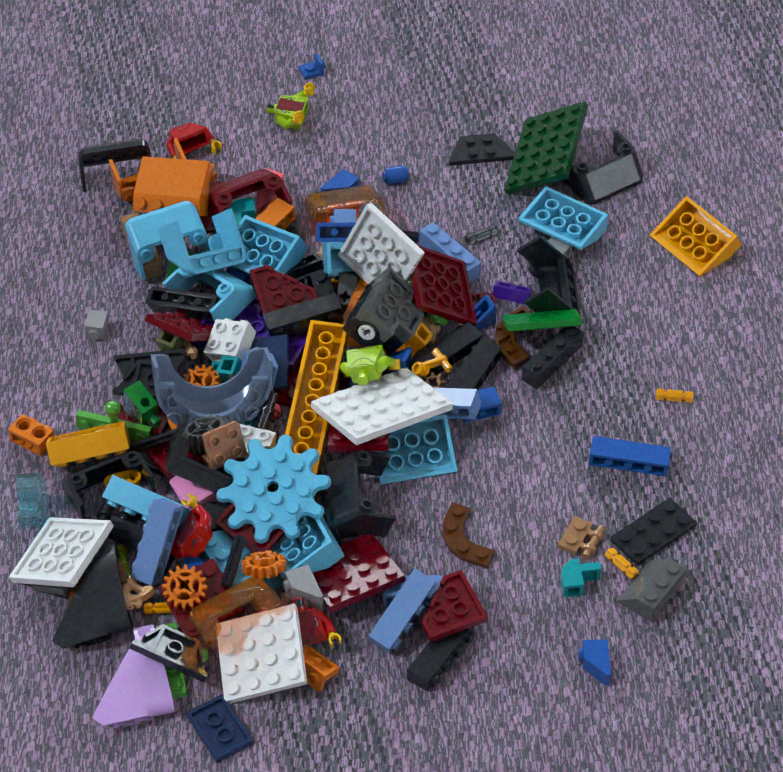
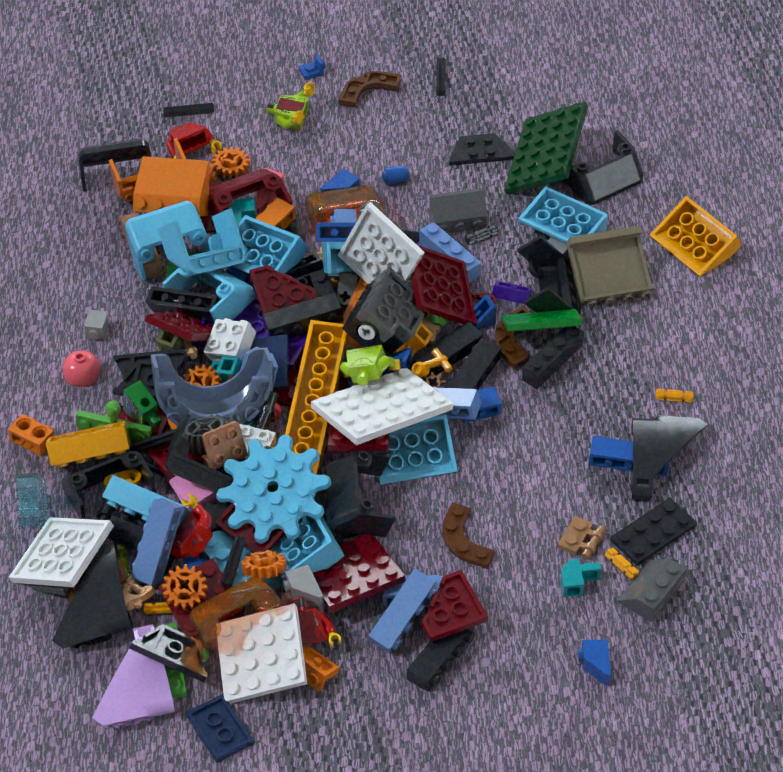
(81, 368): none -> coral cylinder
(188, 109): none -> black axle
(231, 162): none -> orange gear
(373, 79): none -> reddish brown plate
(440, 76): none -> black axle
(459, 210): none -> dark grey slope
(609, 266): none -> dark tan panel
(655, 445): none -> black panel

